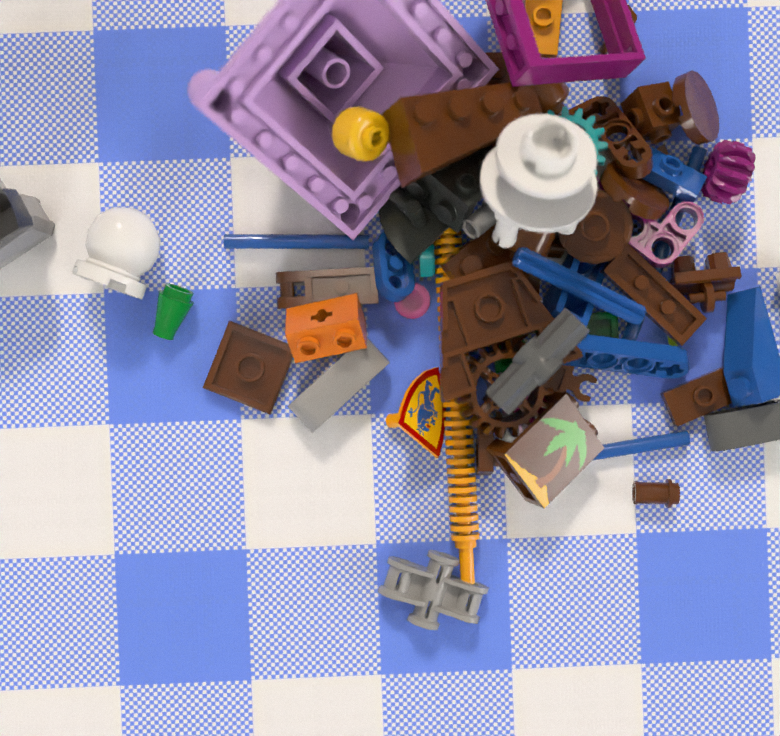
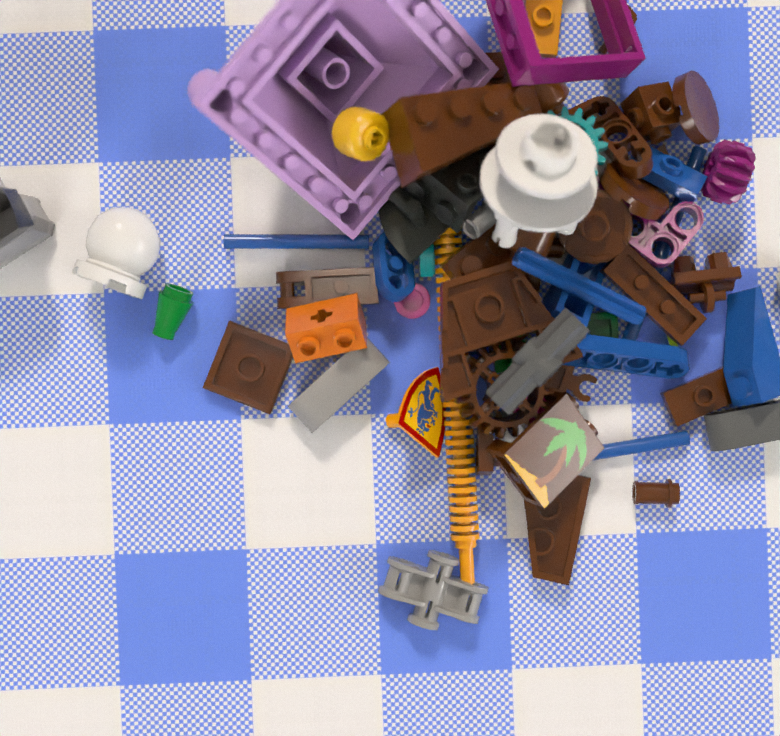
(556, 532): none -> reddish brown wing

